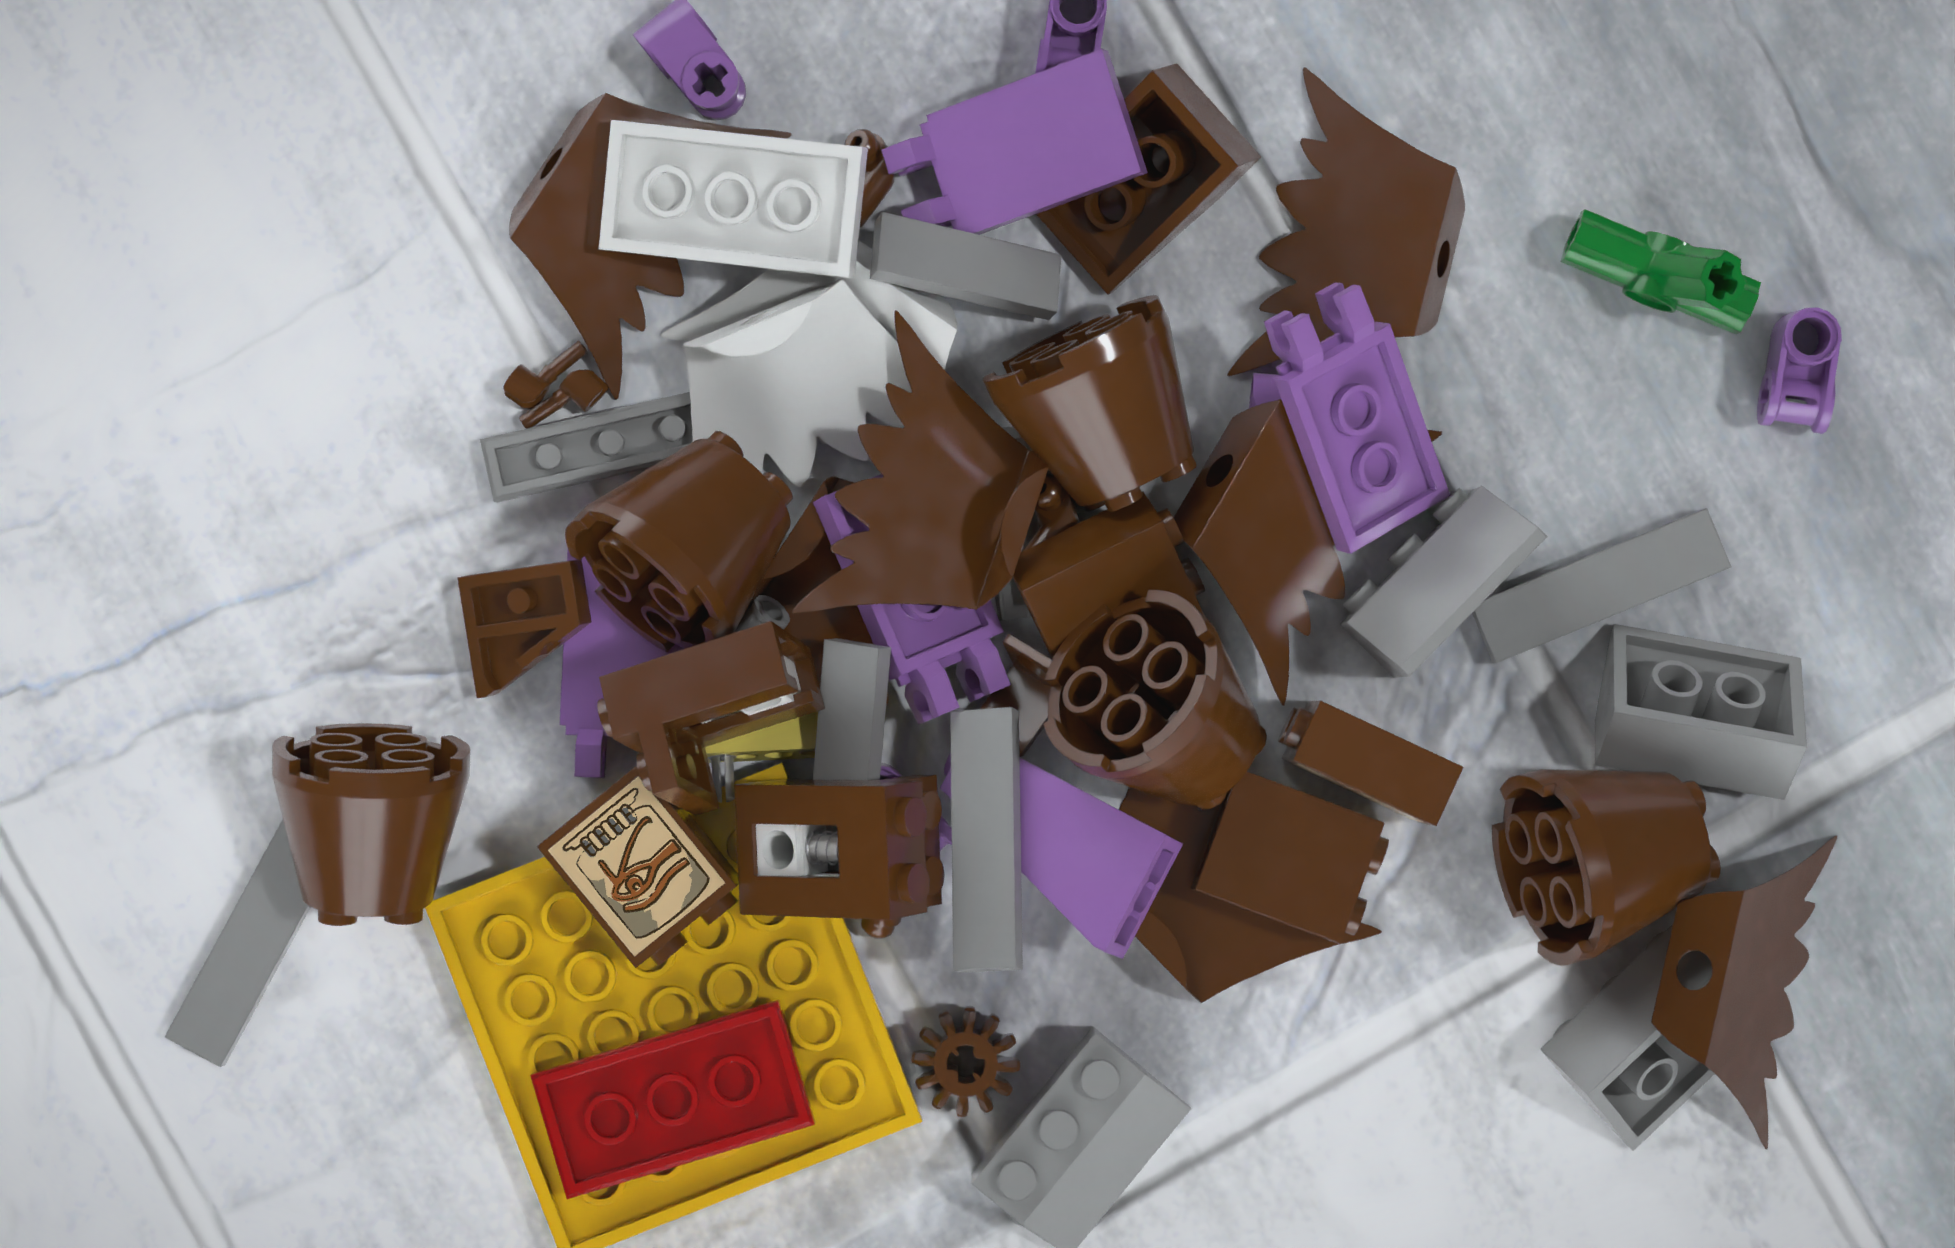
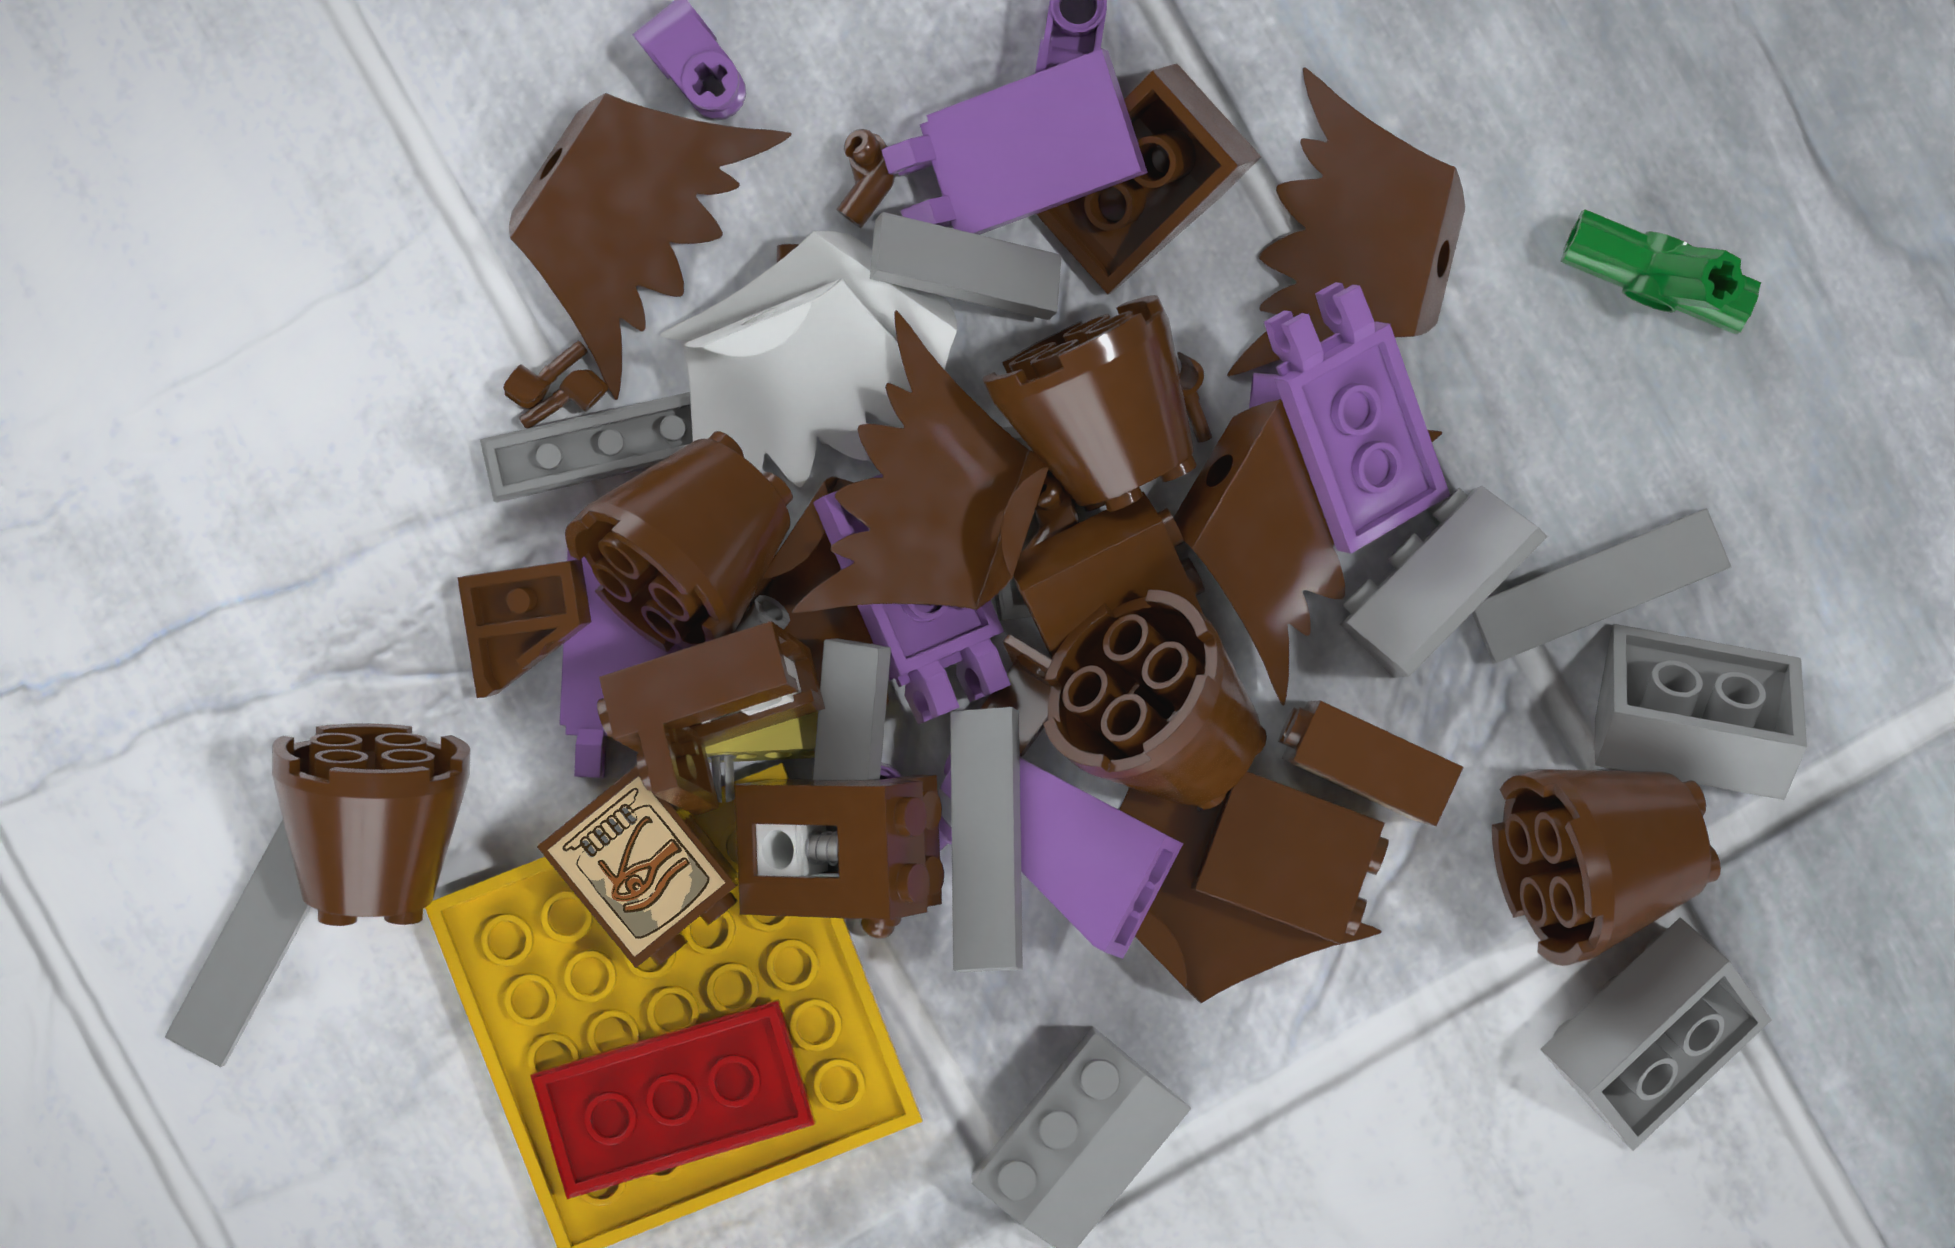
(733, 198): white plate -> none
(947, 1073): reddish brown gear -> none
(1191, 380): none -> reddish brown hand
(1752, 961): reddish brown piece -> none
(1801, 375): medium lavender piece -> none

